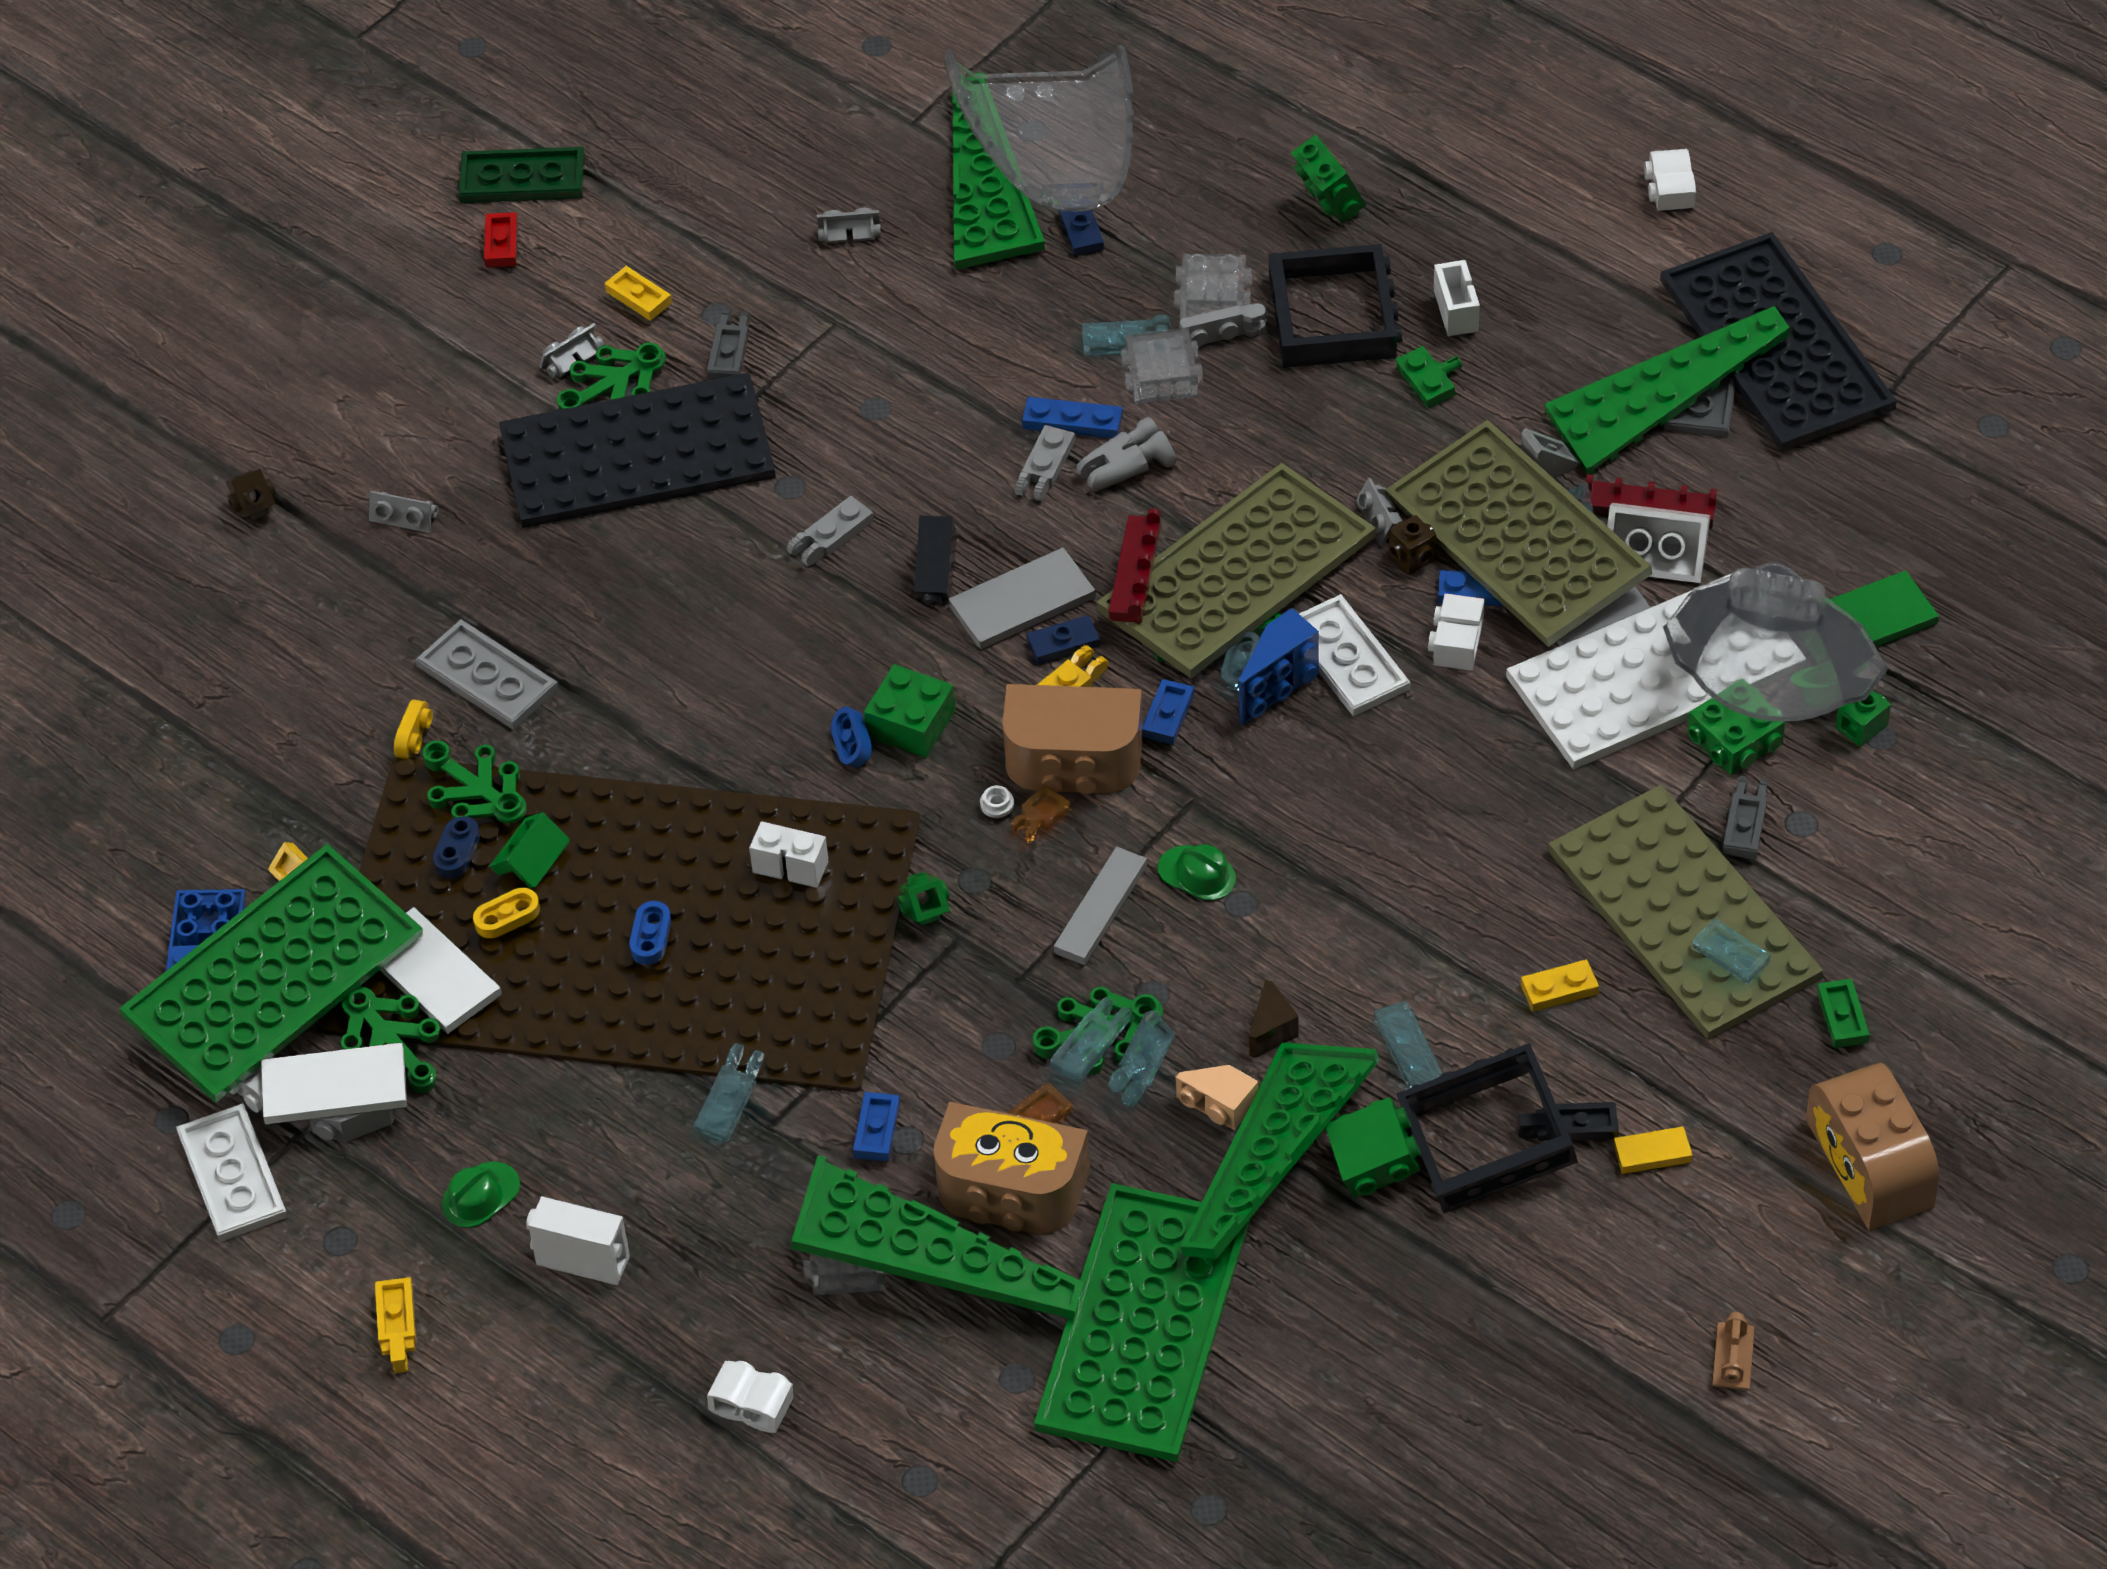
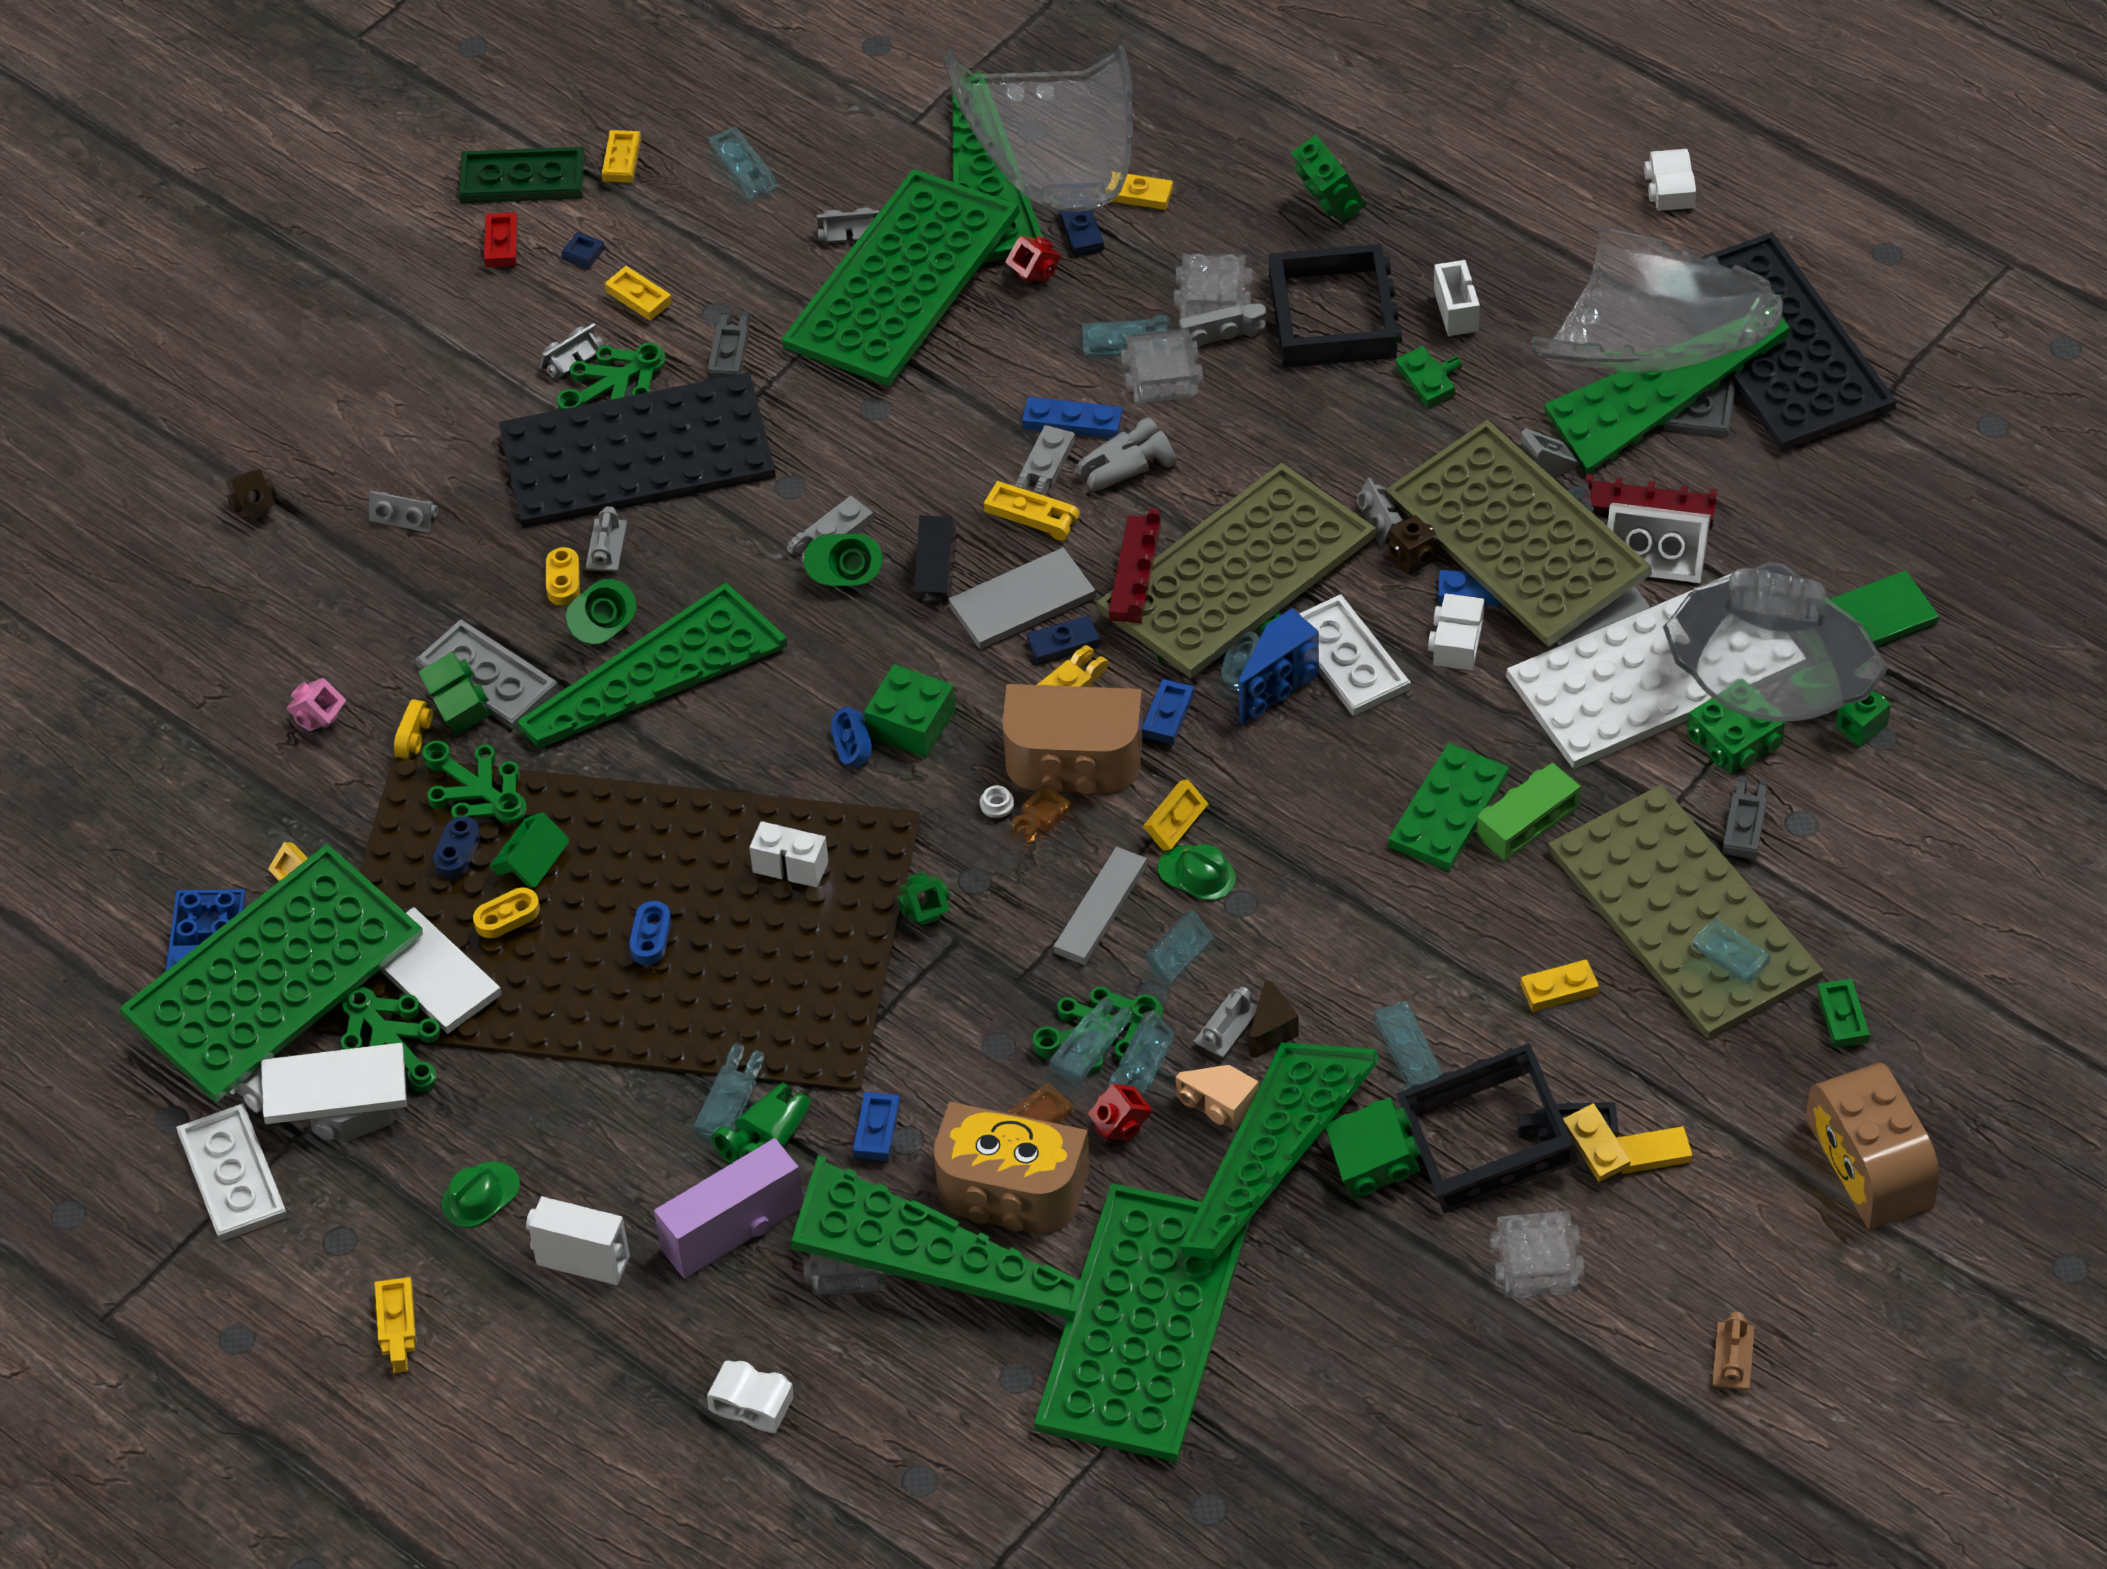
(315, 704): none -> bright pink brick
(455, 693): none -> green piece
(562, 576): none -> yellow plate
(582, 250): none -> dark blue tile
(601, 611): none -> green piece
(606, 541): none -> light grey hinge
(621, 156): none -> yellow plate
(686, 650): none -> green wing
(729, 1208): none -> lavender brick
(742, 162): none -> clear light blue plate
(764, 1121): none -> green piece
(843, 559): none -> green piece
(900, 277): none -> green plate
(1031, 509): none -> yellow plate
(1033, 259): none -> red brick
(1120, 1112): none -> red brick
(1145, 192): none -> yellow plate
(1175, 815): none -> yellow plate
(1178, 946): none -> clear light blue plate
(1227, 1023): none -> light grey hinge
(1448, 807): none -> green plate
(1528, 811): none -> bright green brick
(1537, 1254): none -> clear brick
(1596, 1142): none -> yellow plate
(1660, 309): none -> clear windscreen

